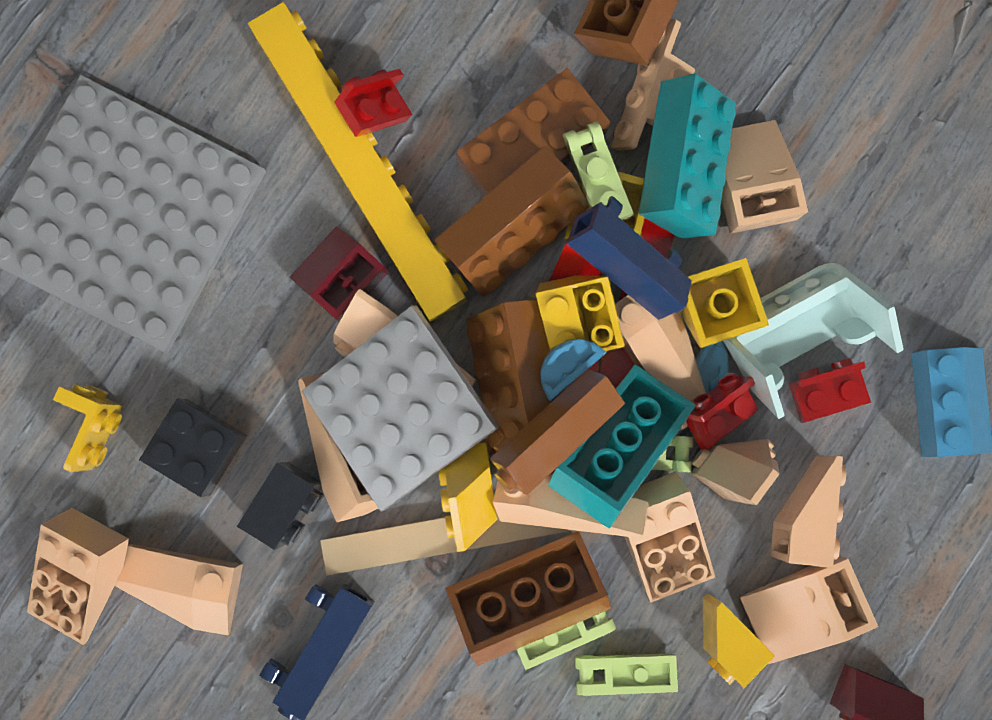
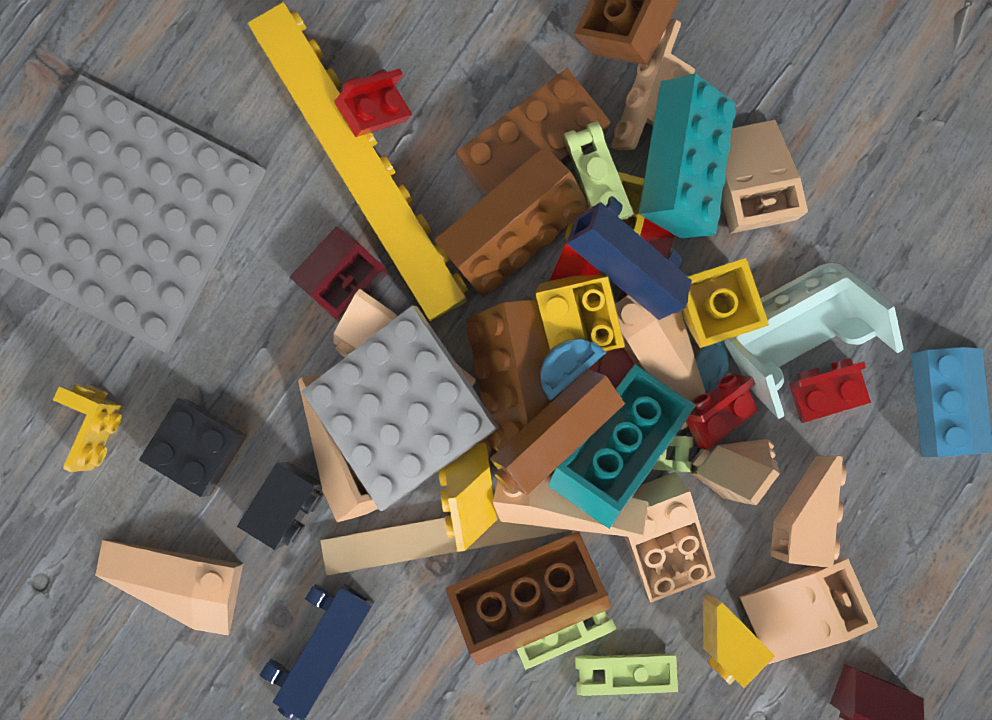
(75, 572): light nougat slope -> none

